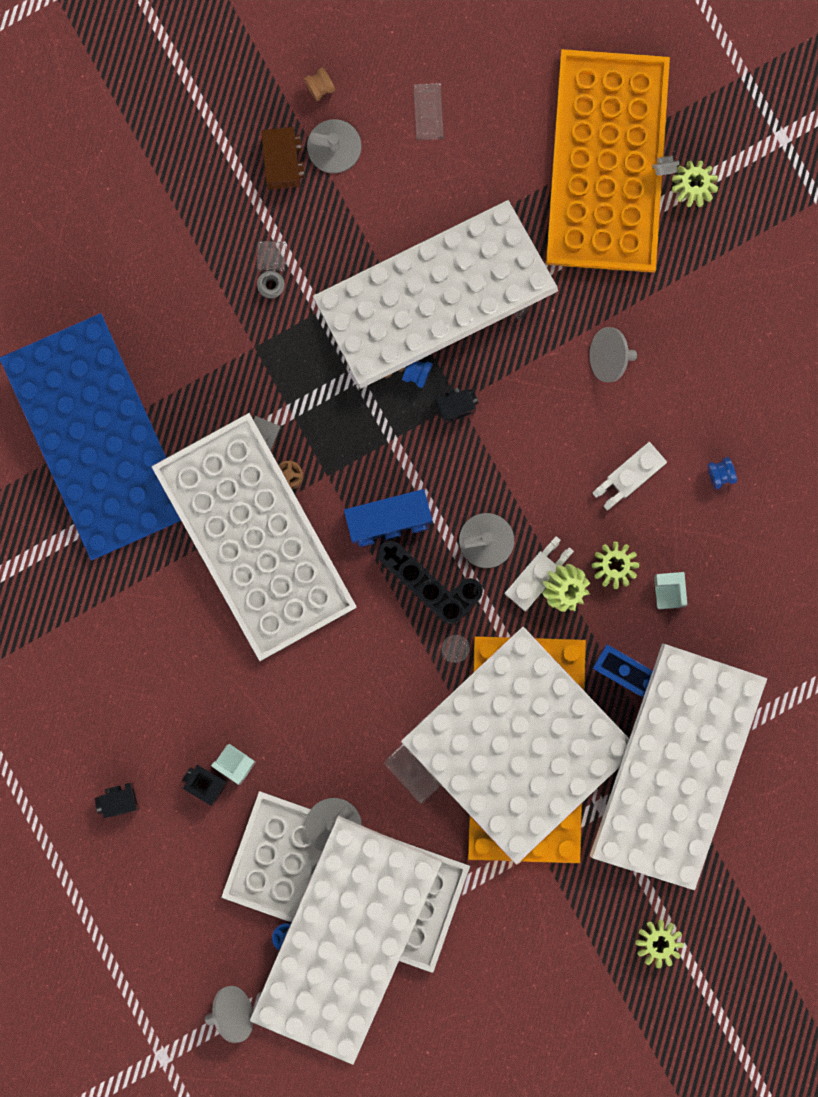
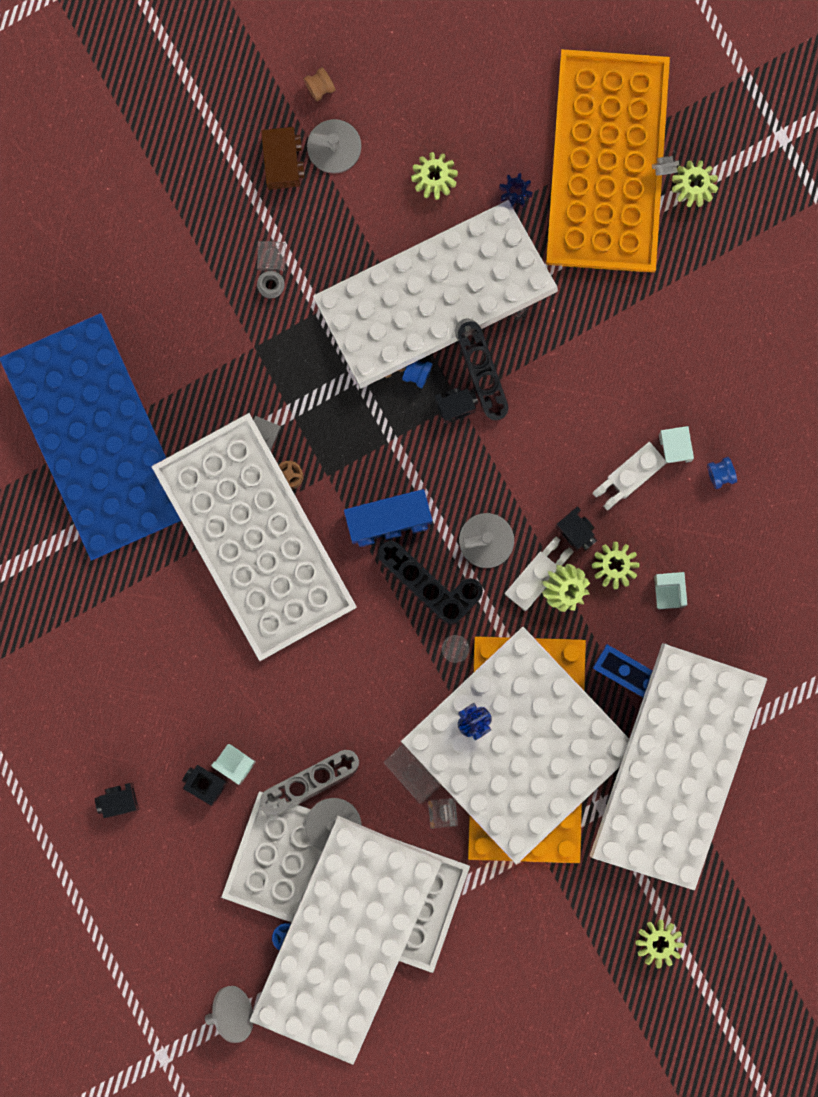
(311, 786): none -> light grey beam
(428, 111): clear plate -> none
(442, 813): none -> clear plate
(445, 175): none -> yellowish green gear
(474, 721): none -> clear blue gear
(479, 370): none -> black beam
(517, 183): none -> clear blue gear
(577, 530): none -> black brick
(610, 354): light grey shield -> none
(676, 444): none -> light aqua panel

